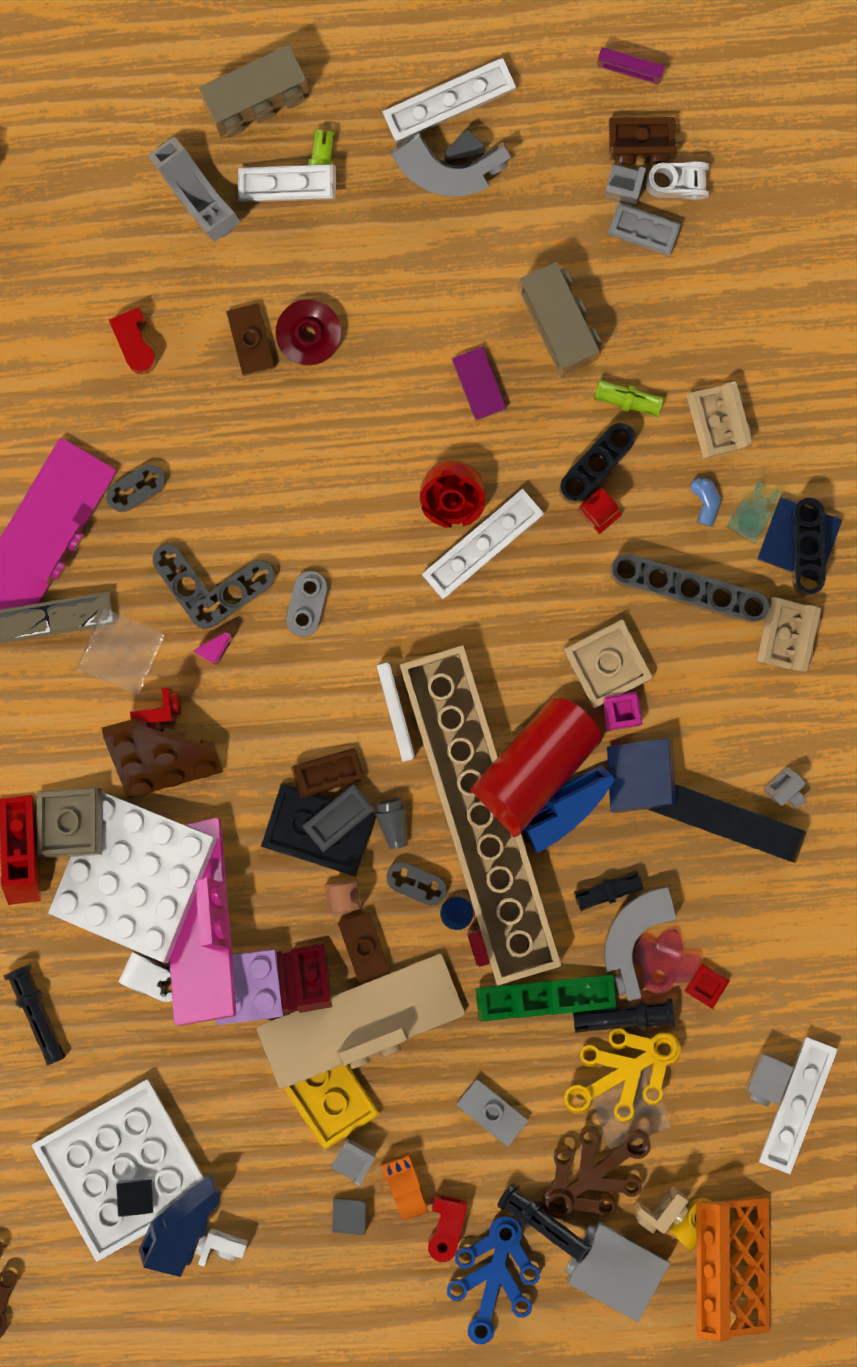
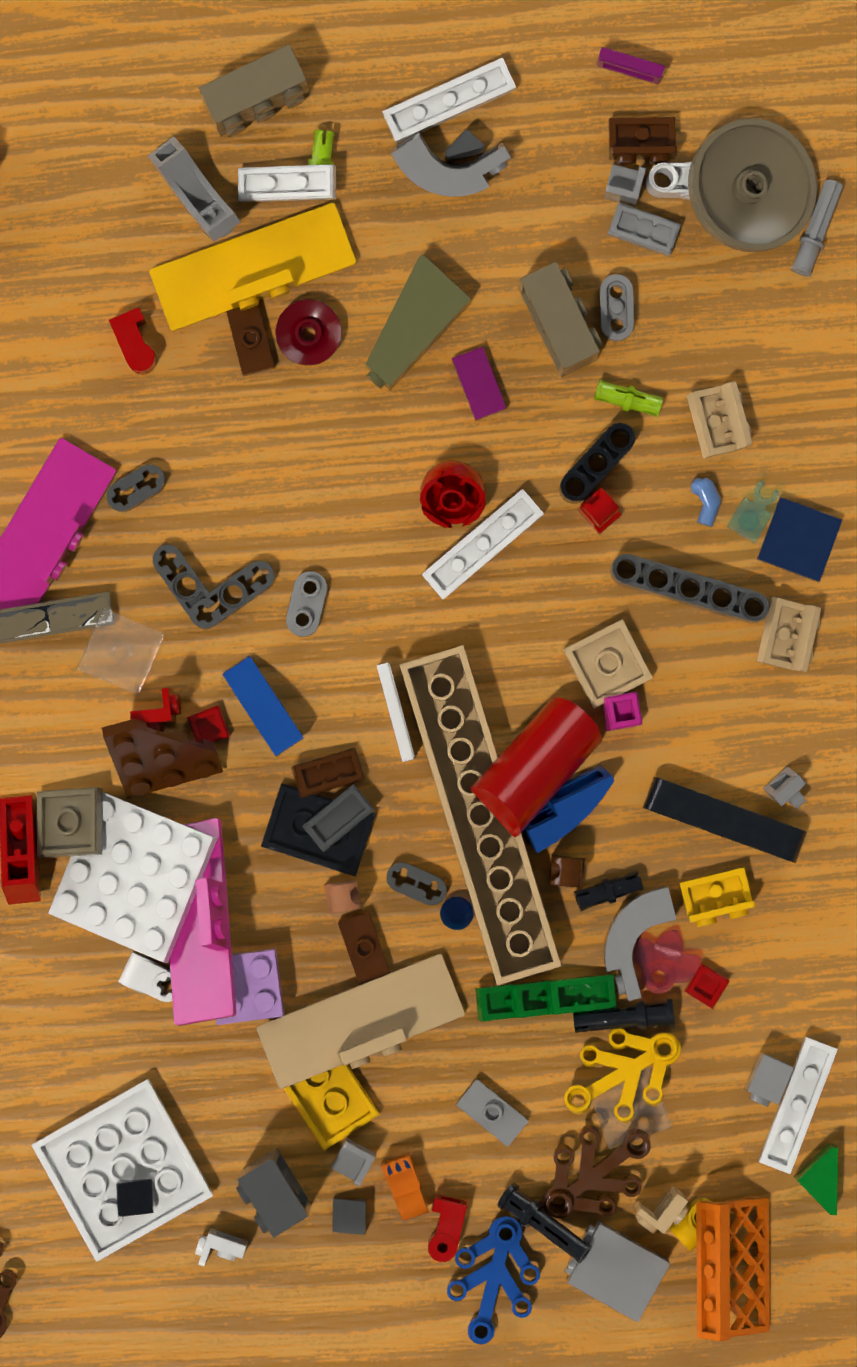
(29, 999): black pin -> none
(174, 1233): dark blue slope -> none
(209, 725): none -> red tile
(215, 649): dark pink slope -> none
(253, 267): none -> yellow bracket
(263, 706): none -> blue slope
(273, 1193): none -> dark grey brick
(304, 979): dark red plate -> none
(393, 822): dark grey cone -> none
(417, 321): none -> olive slope
(478, 947): dark red tile -> none
(566, 871): none -> reddish brown leg
(616, 308): none -> light grey plate
(642, 775): dark blue tile -> none
(716, 896): none -> yellow bracket
(752, 185): none -> dark tan dish
(815, 531): black beam -> none
(817, 228): none -> light grey axle
(821, 1178): none -> green slope

